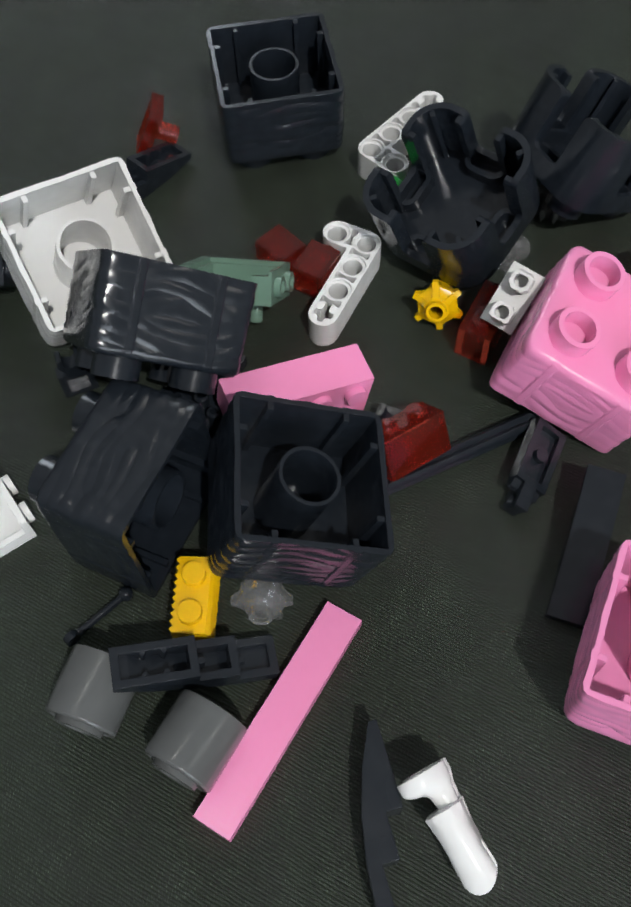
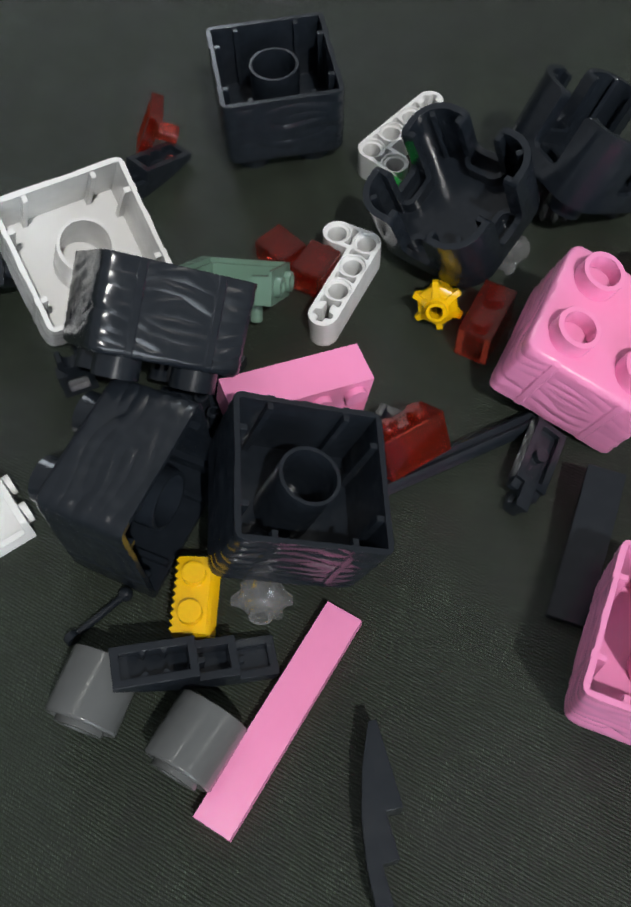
(453, 826): white piece -> none
(513, 297): white hips -> none

